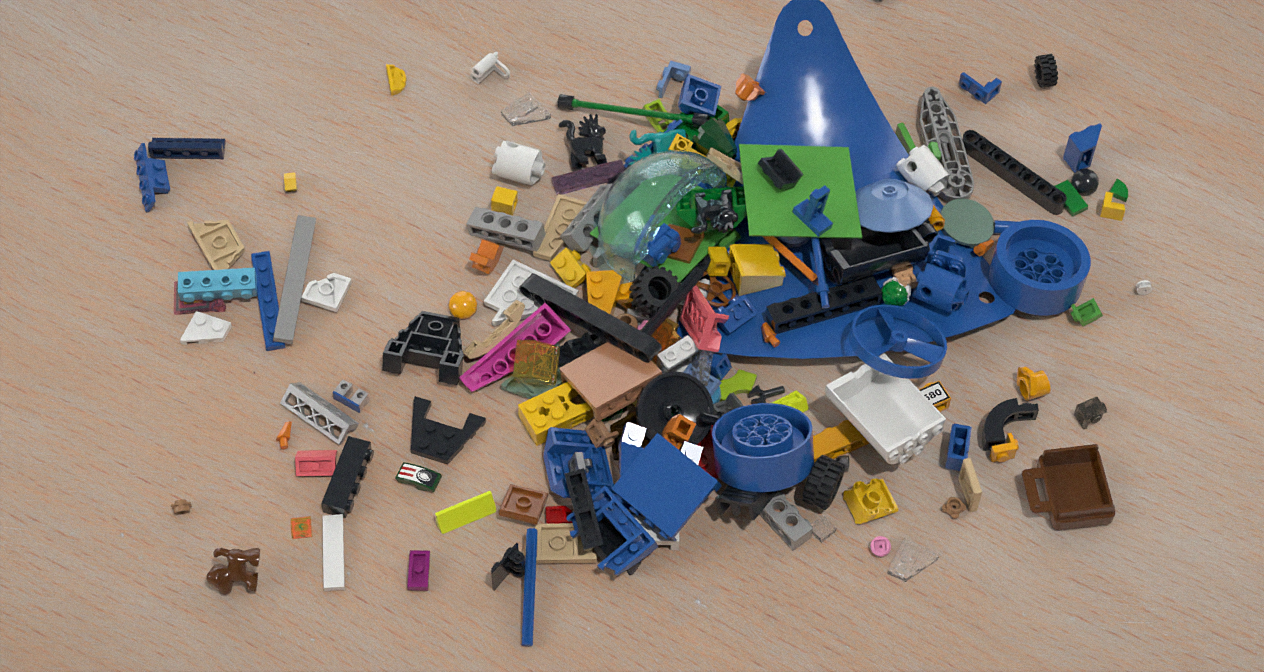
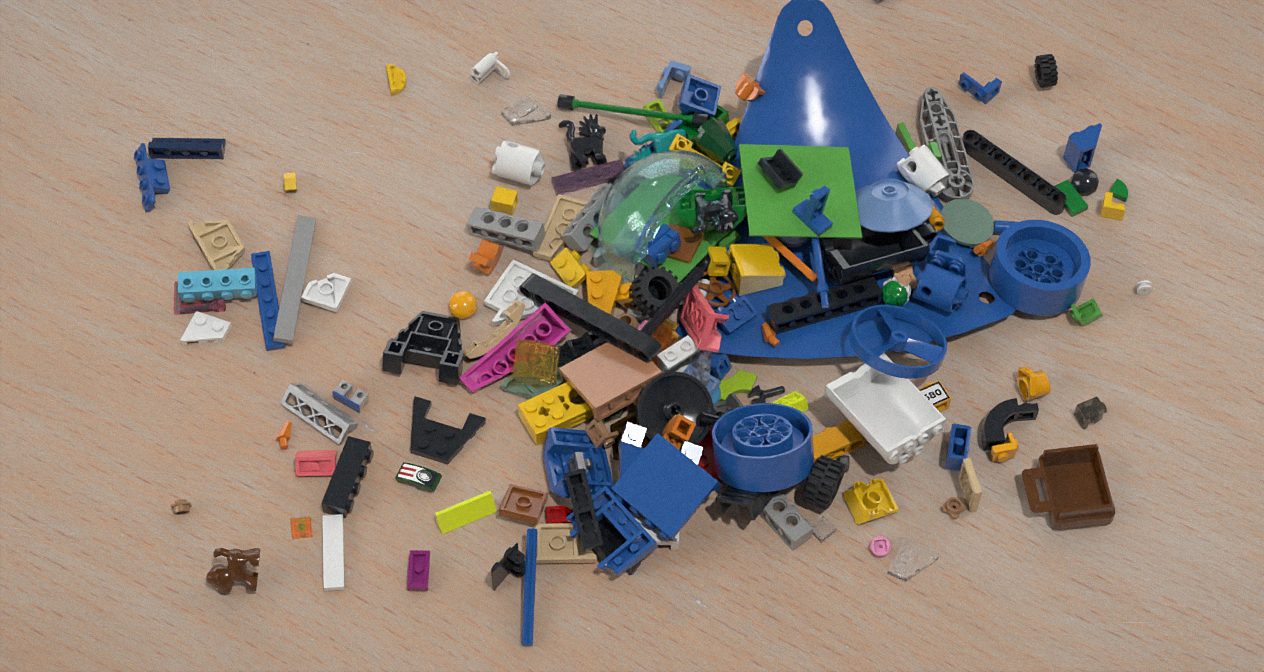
(728, 164): tan wing -> none

